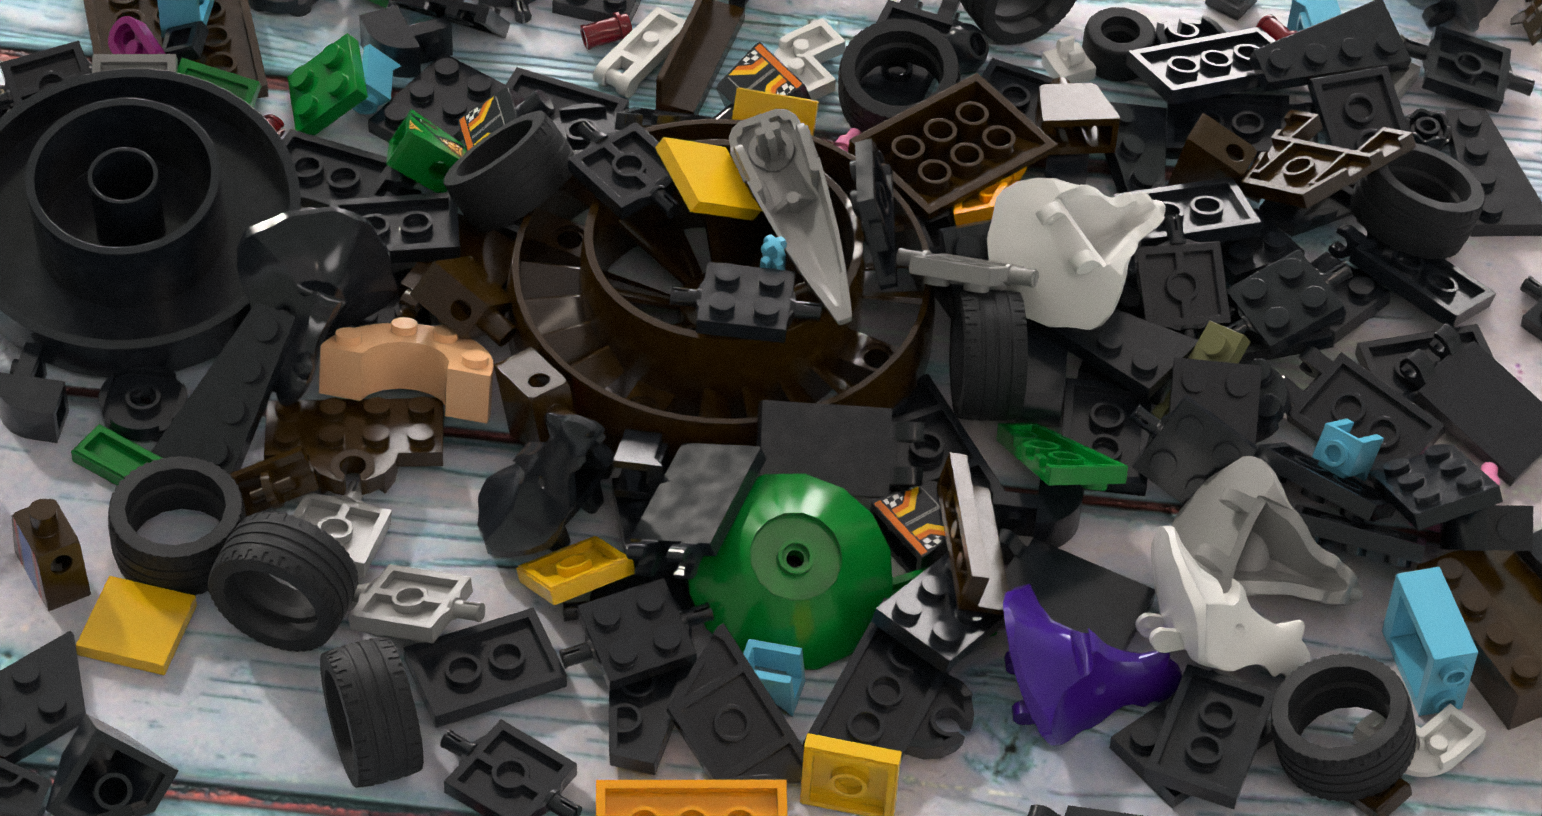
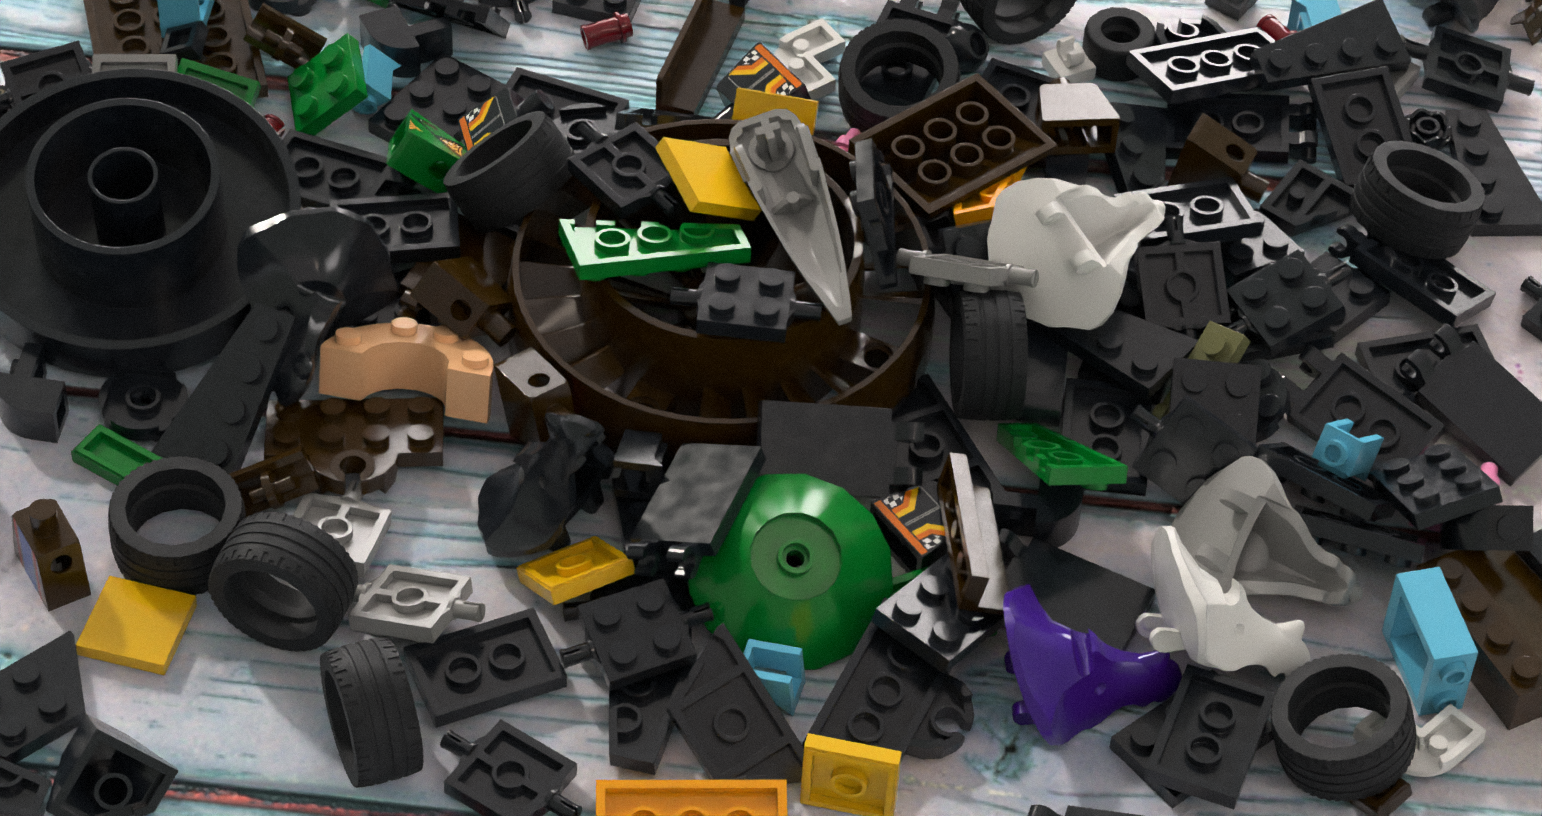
(132, 37): magenta plate -> none
(283, 37): none -> dark brown hips
(639, 52): white plate -> none
(651, 248): none -> green wing
(773, 253): medium azure piece -> none
(1307, 171): dark brown wing -> none

